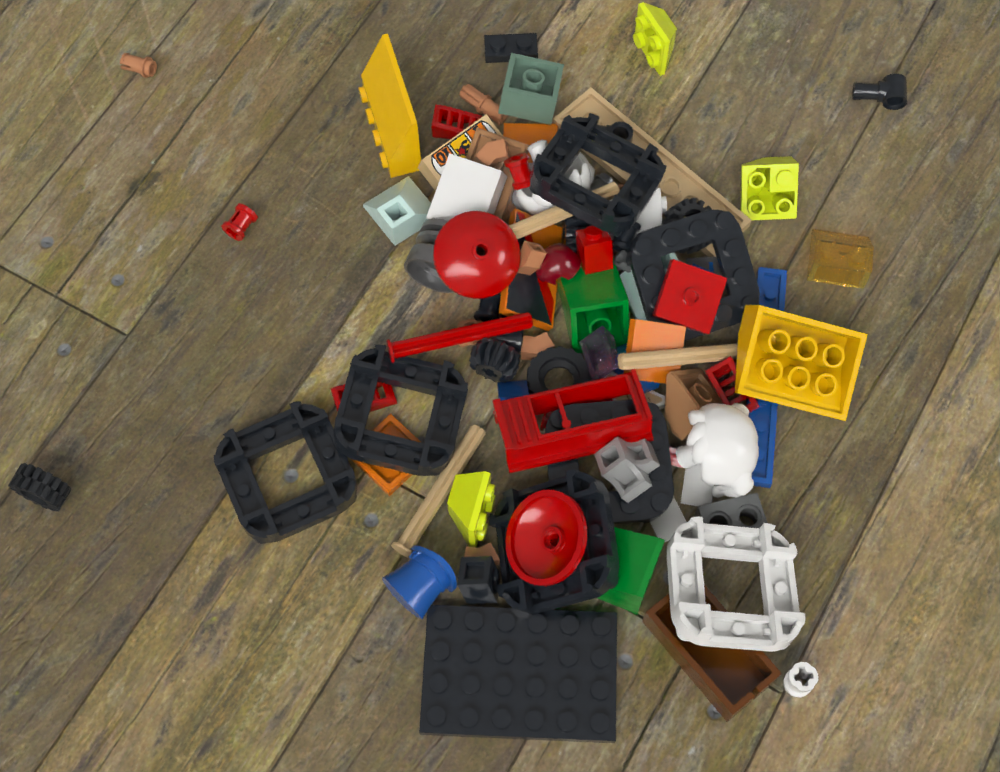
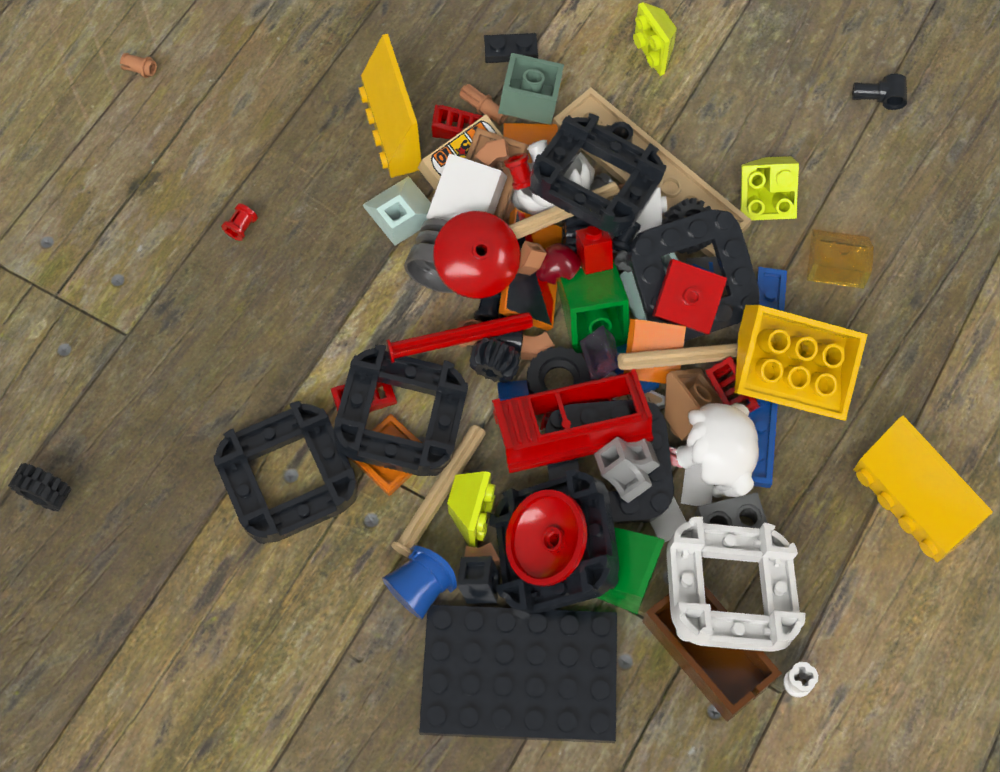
(921, 490): none -> yellow slope

